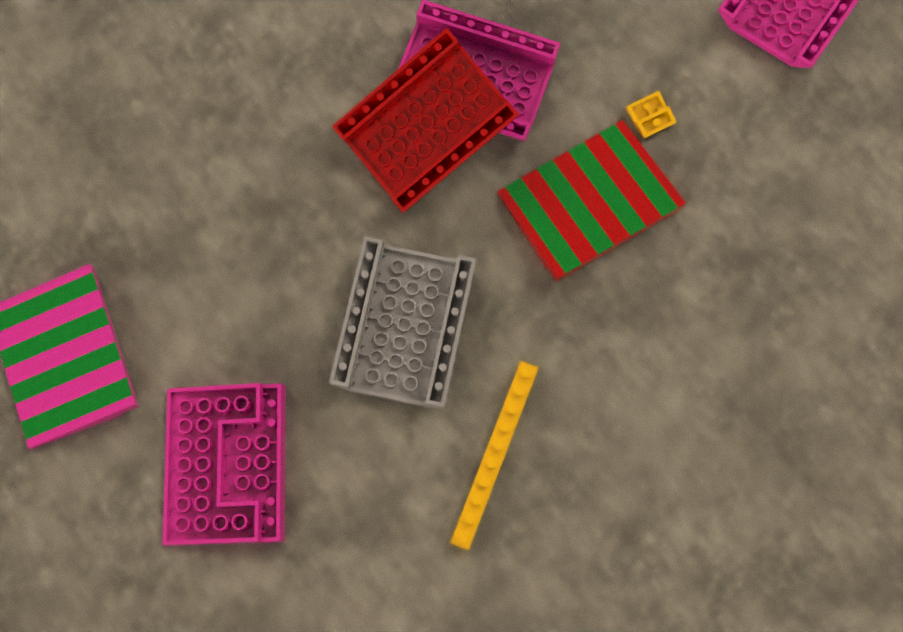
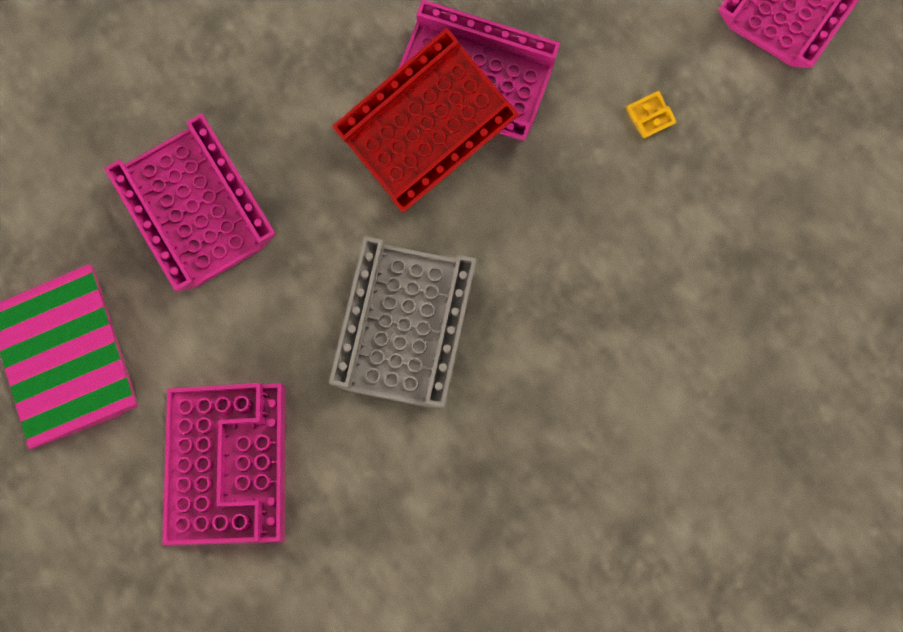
(191, 206): none -> dark pink slope
(494, 456): yellow plate -> none
(590, 200): slope -> none

